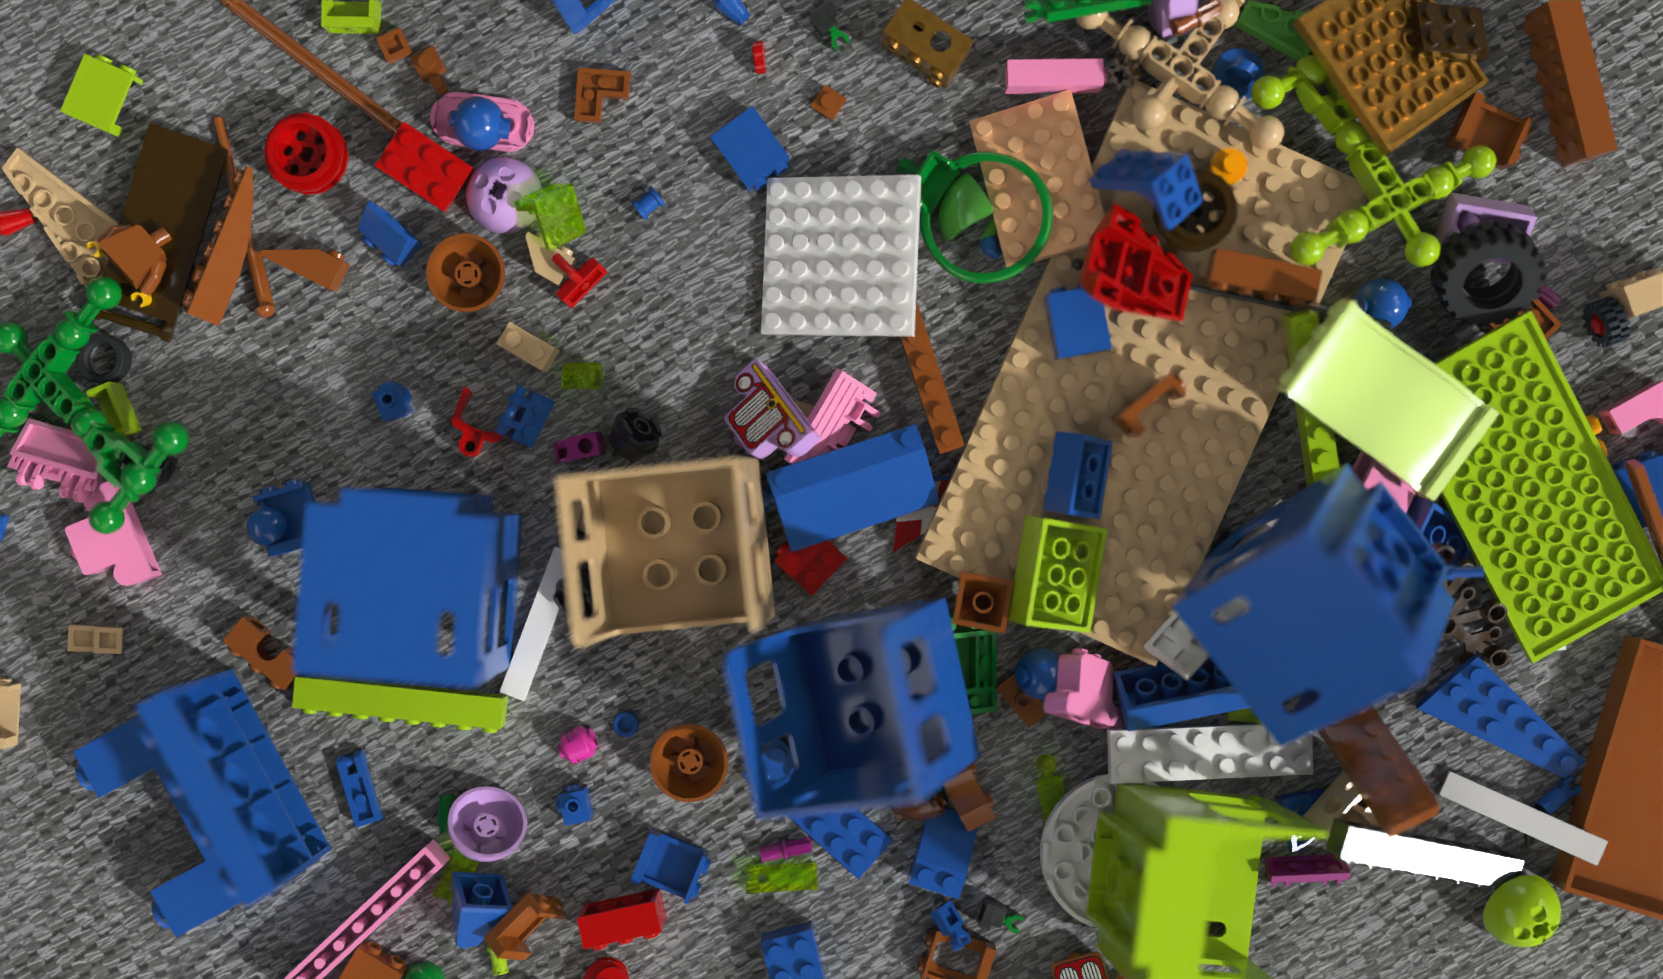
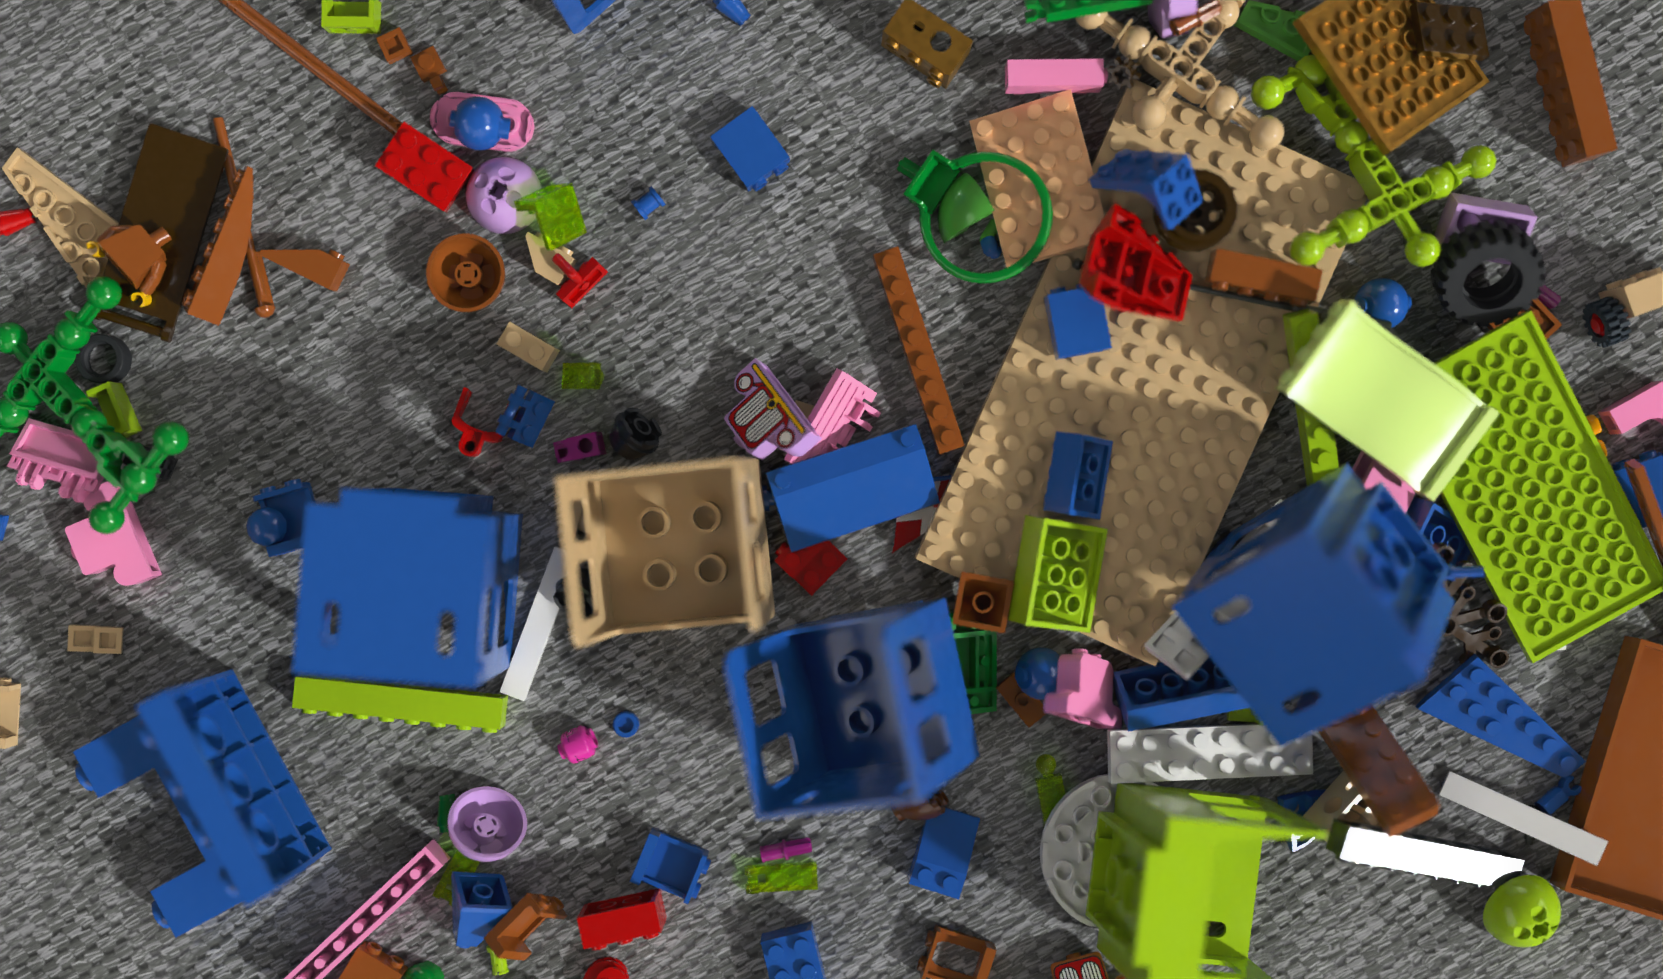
(99, 93): lime panel -> none
(247, 641): dark orange arch -> none
(327, 163): red wheel -> none
(359, 788): blue plate -> none
(388, 235): blue slope -> none
(392, 401): blue brick -> none
(575, 804): blue brick -> none
(593, 87): dark orange plate -> none
(685, 776): dark orange piece -> none
(759, 56): red tile -> none
(826, 23): pearl dark grey piece -> none
(828, 102): dark orange plate -> none
(841, 256): white plate -> none
(844, 834): blue plate -> none
(949, 923): blue plate -> none
(968, 798): dark orange brick -> none
(994, 914): pearl dark grey piece -> none
(1126, 416): dark orange panel -> none
(1229, 164): light orange piece -> none
(1238, 70): blue tile -> none
(1305, 869): magenta plate -> none
(1491, 127): dark orange panel -> none

